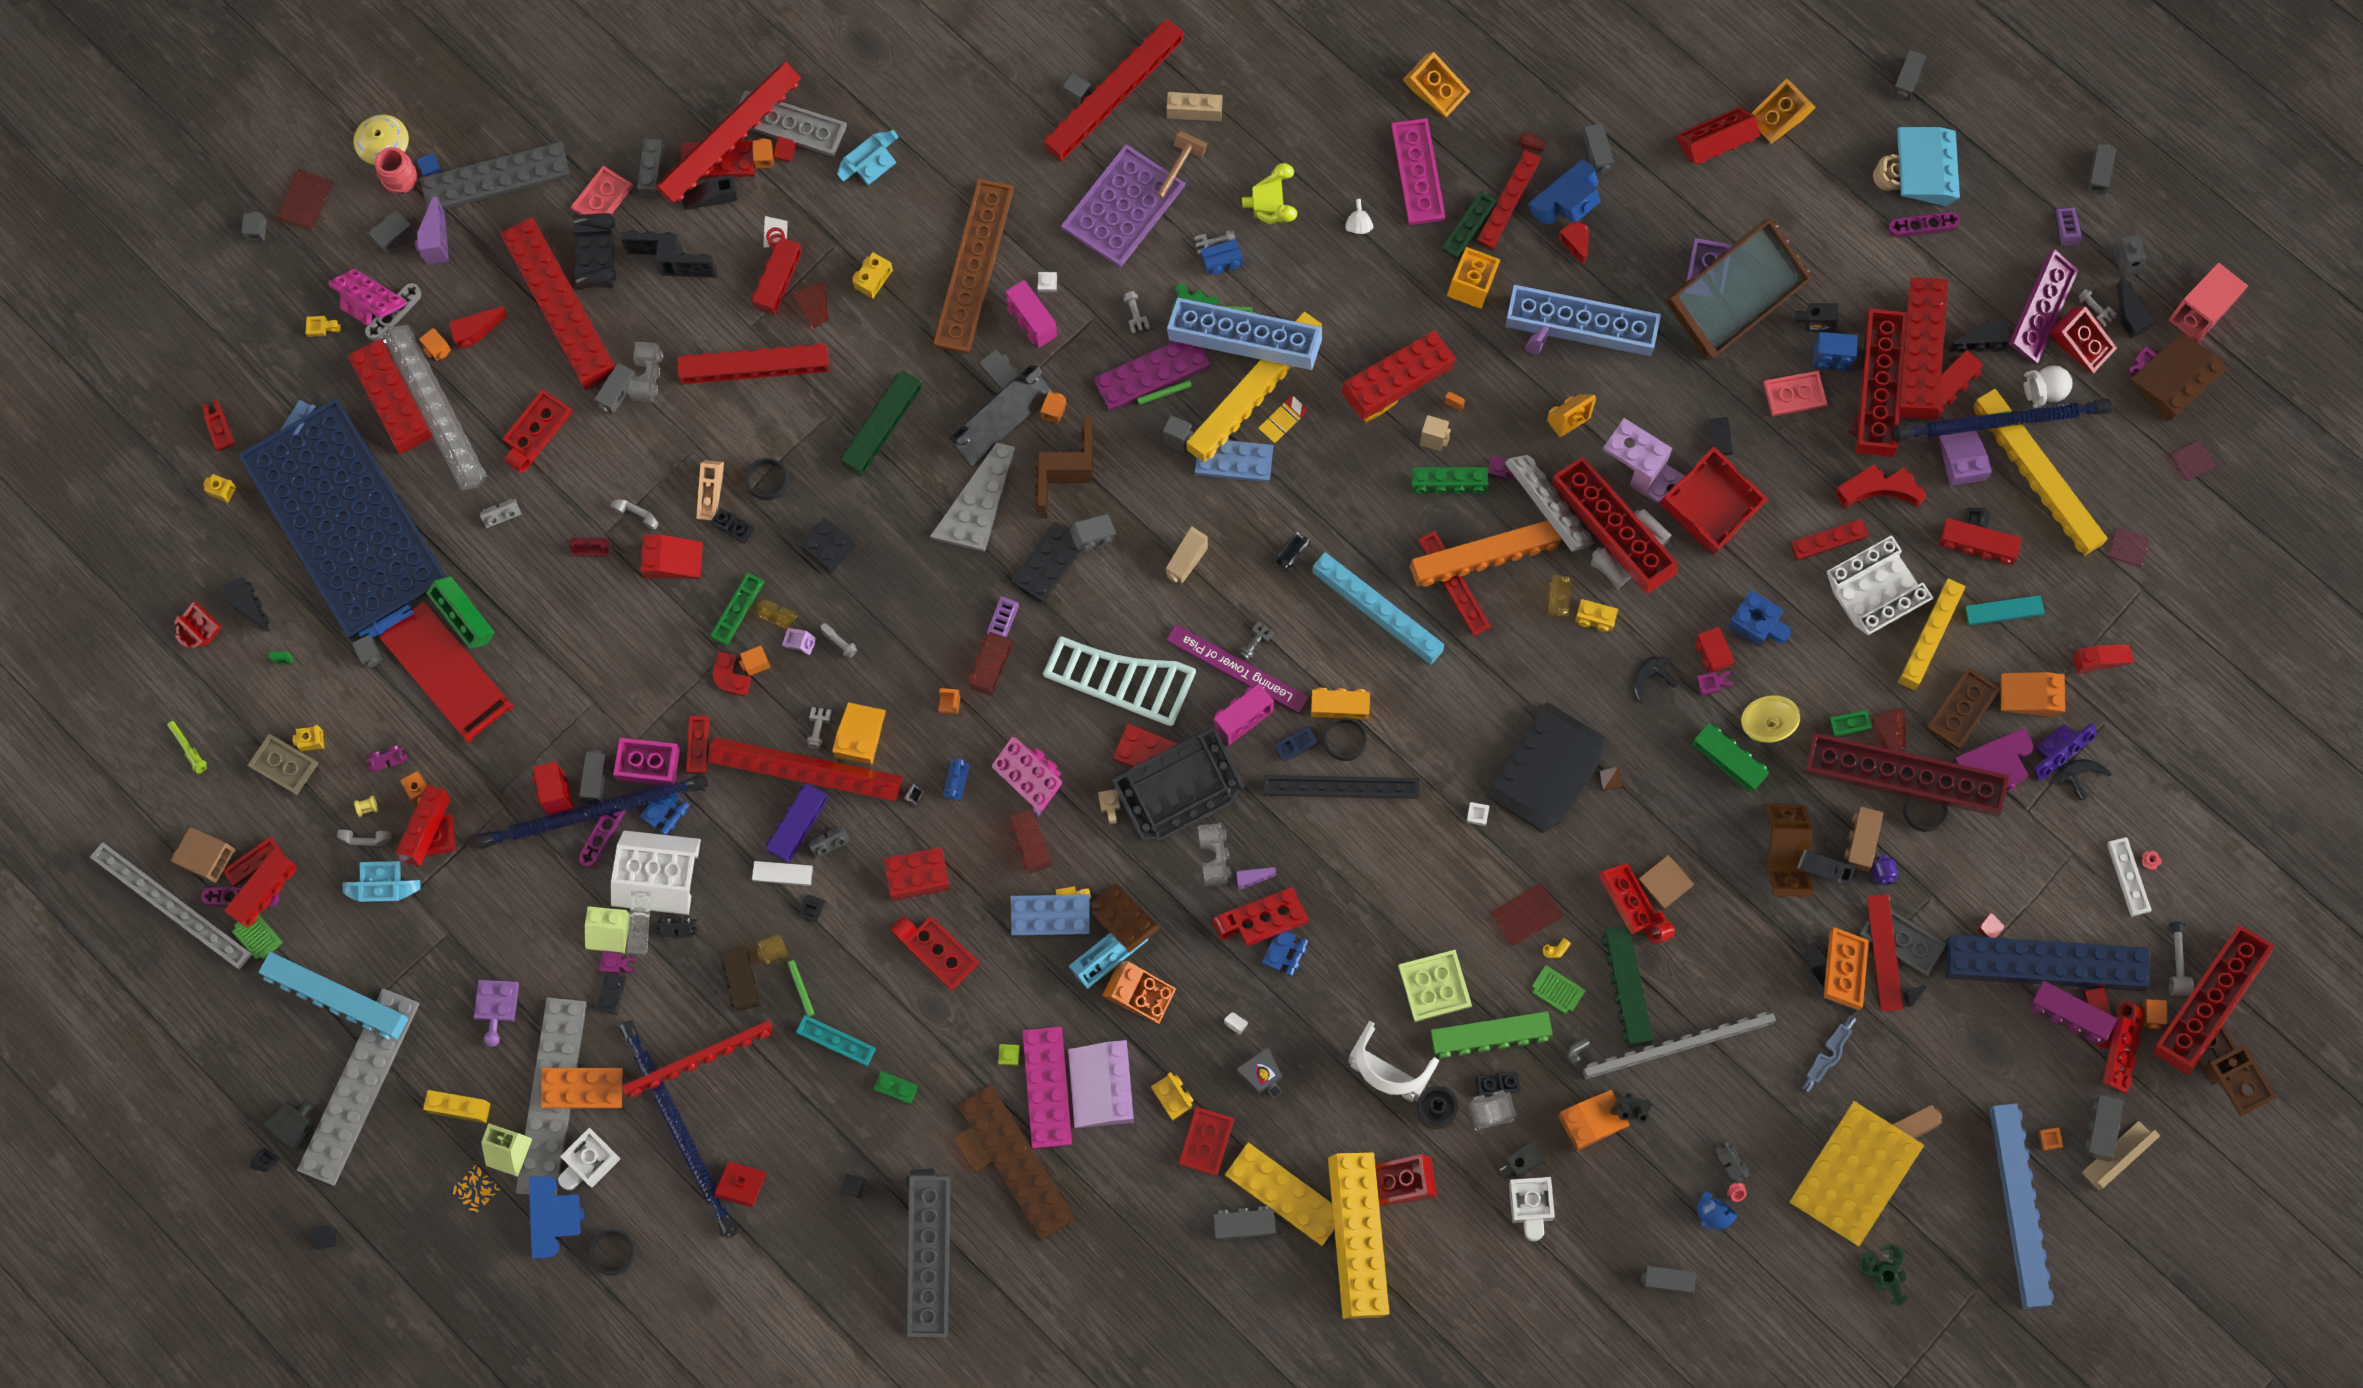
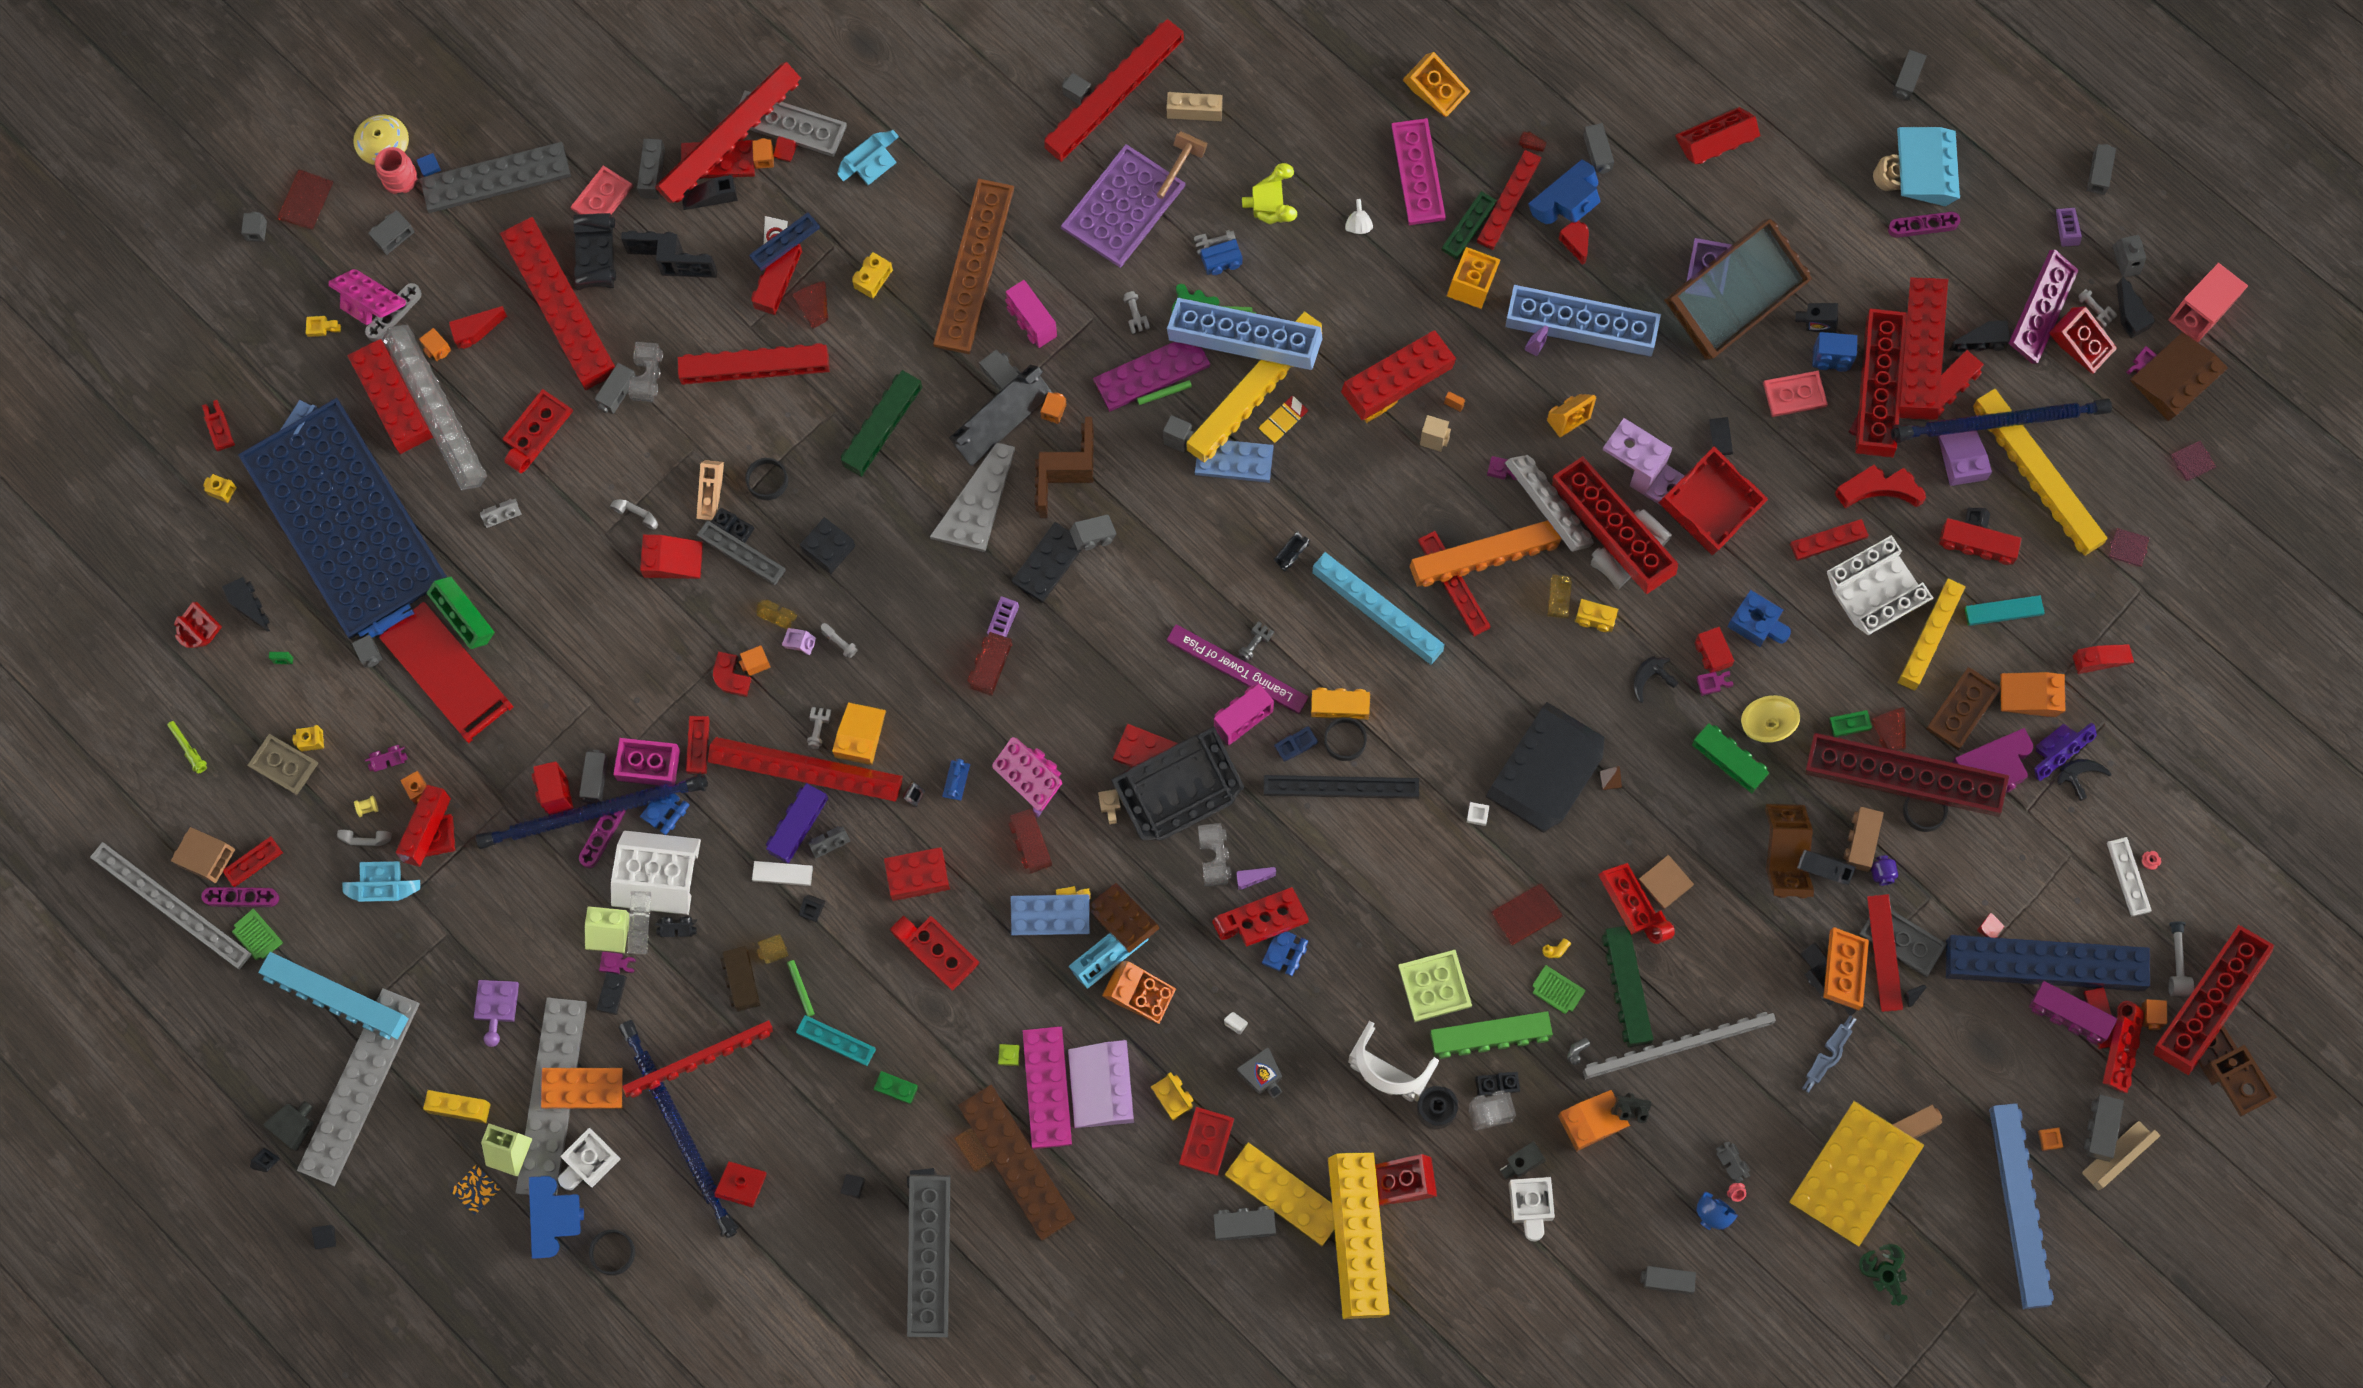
(261, 888): red brick -> none
(432, 235): medium lavender slope -> none
(589, 546): dark red hinge -> none
(737, 609): green plate -> none
(741, 552): none -> dark grey plate
(784, 241): none -> dark blue plate
(949, 701): orange panel -> none
(1047, 281): white plate -> none
(1133, 663): light aqua bar -> none
(1187, 555): tan slope -> none
(1449, 480): green brick -> none
(1782, 111): light orange slope -> none
(2048, 385): white tile -> none

